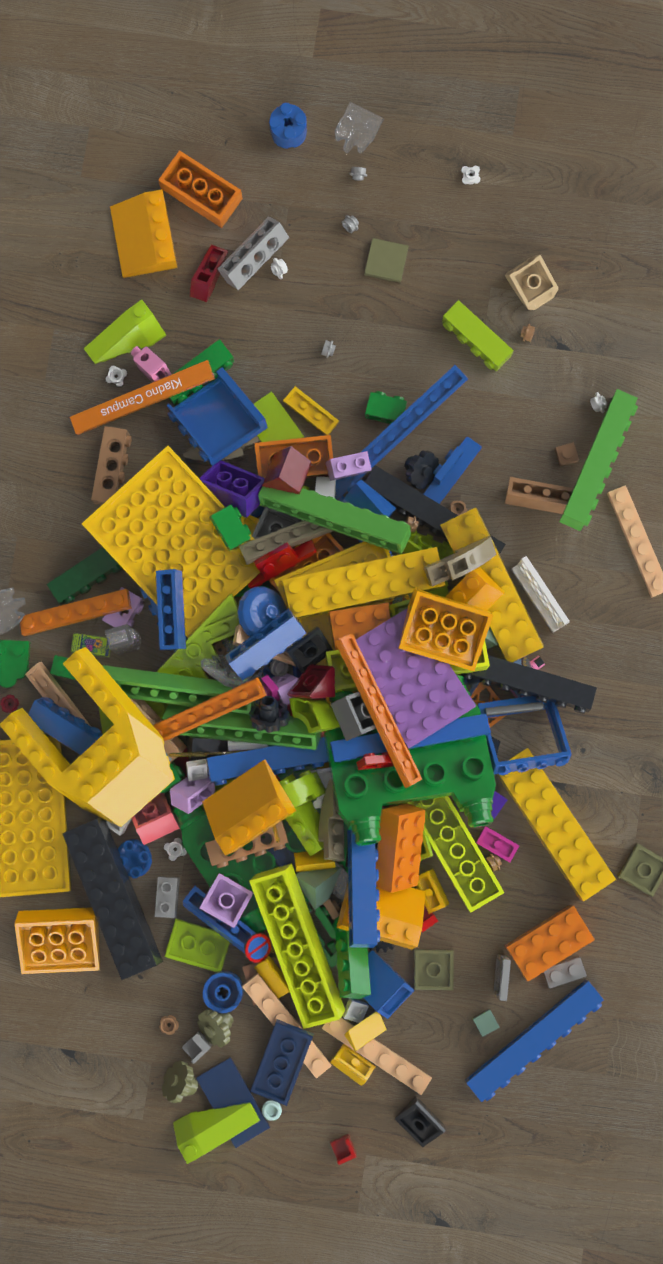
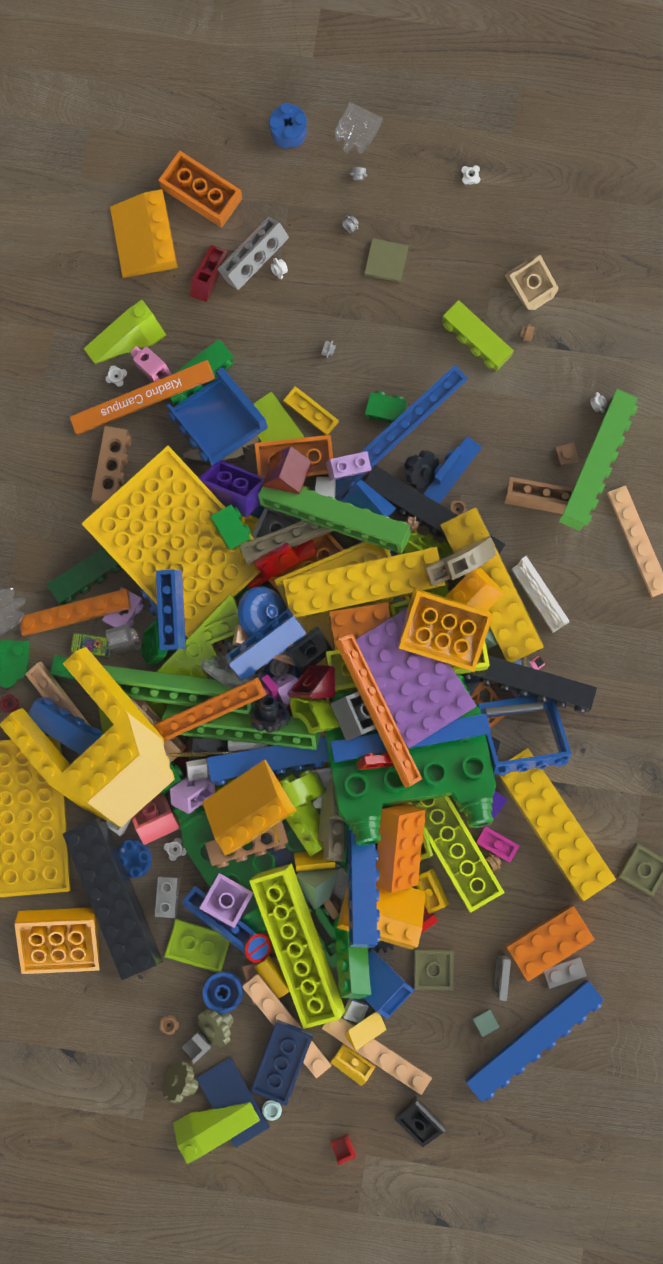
(151, 648): none -> green plate

